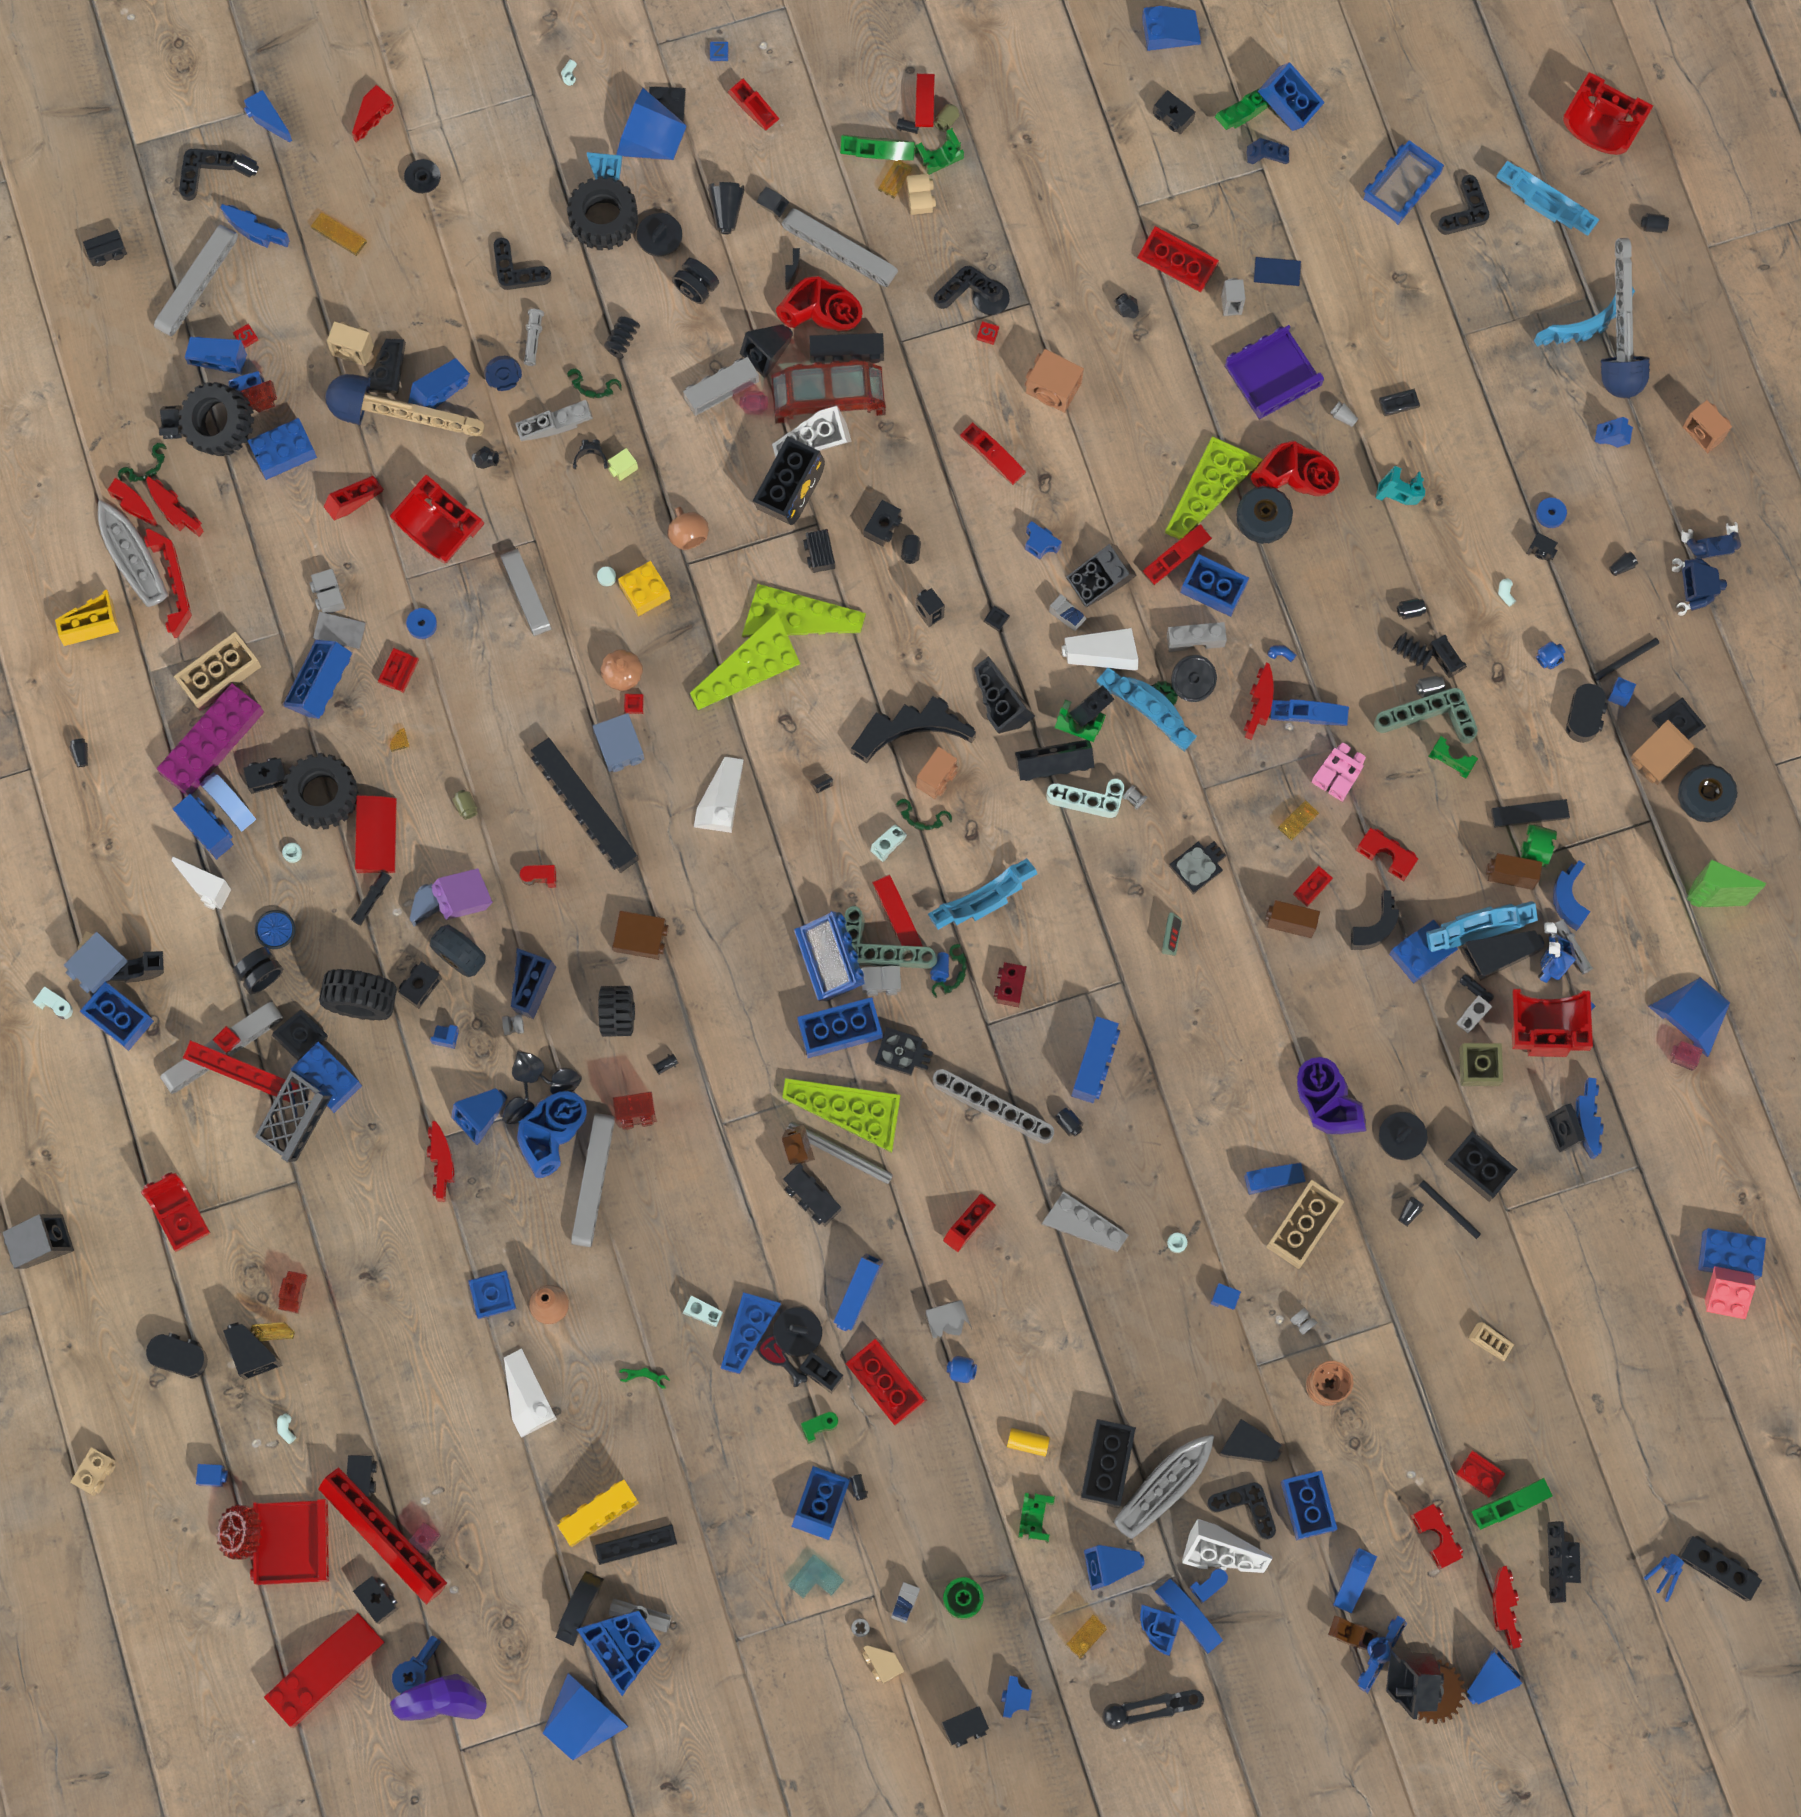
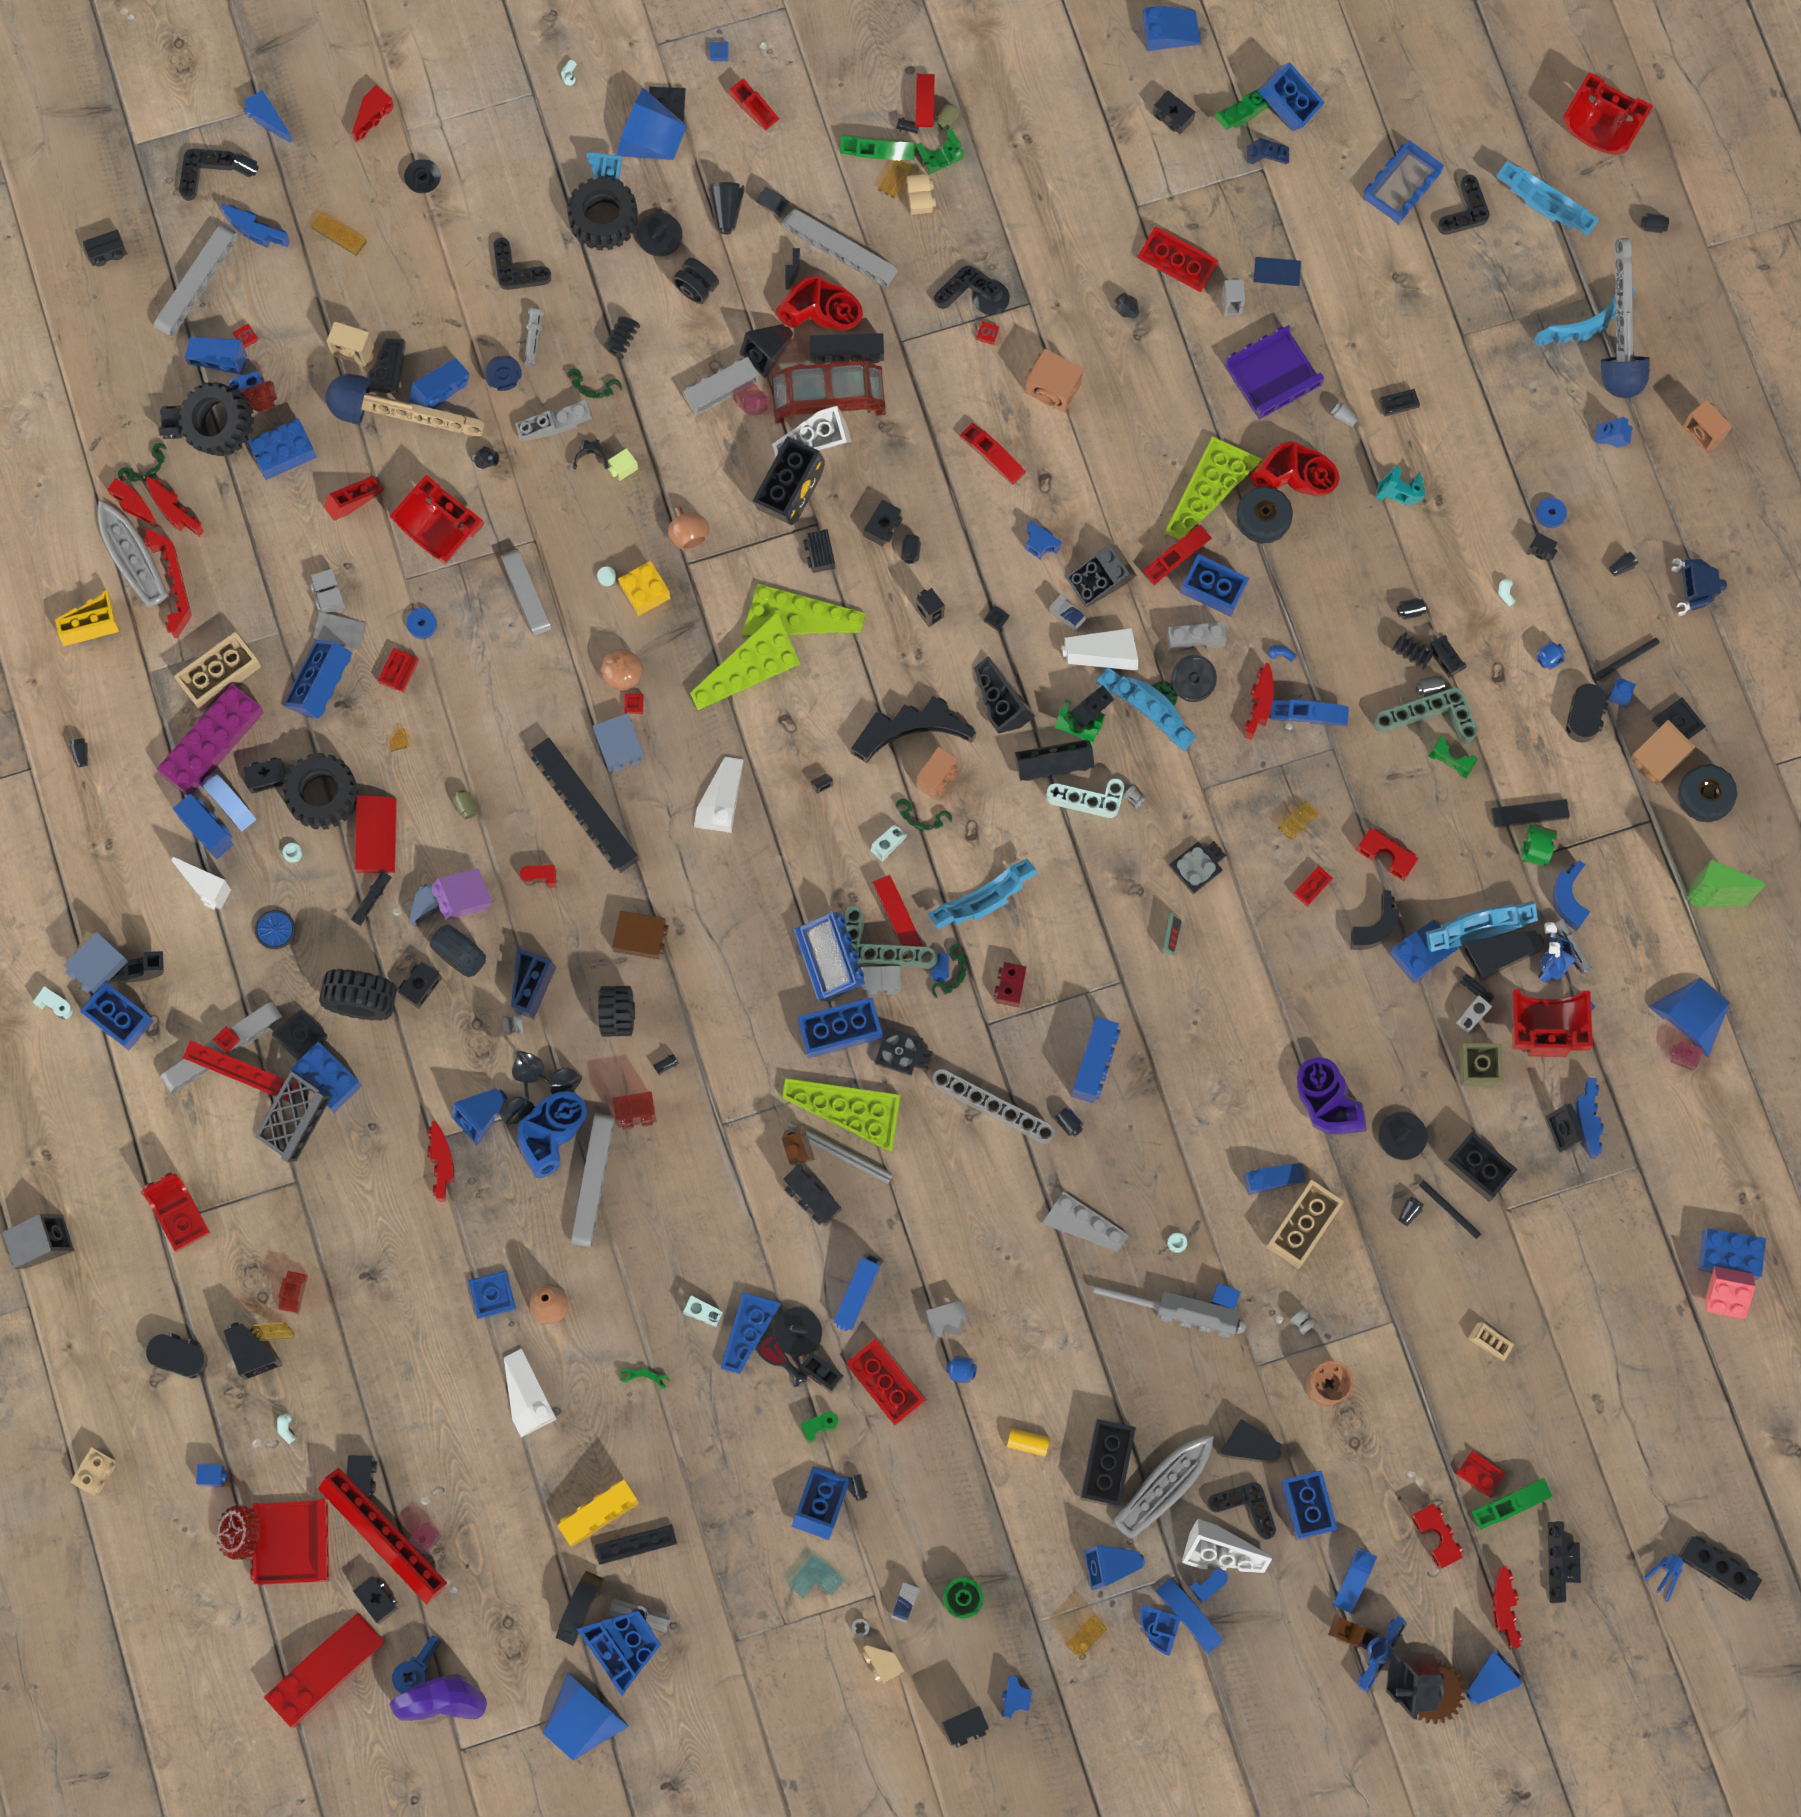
(258, 970): black wheel -> none
(445, 1036): blue panel -> none
(969, 1222): red slope -> none
(1034, 1516): green piece -> none
(1116, 1715): black piece -> none
(1187, 1312): none -> piece
(1292, 919): reddish brown brick -> none
(1339, 772): bright pink hips -> none
(1514, 871): reddish brown brick -> none
(1713, 546): dark blue torso -> none

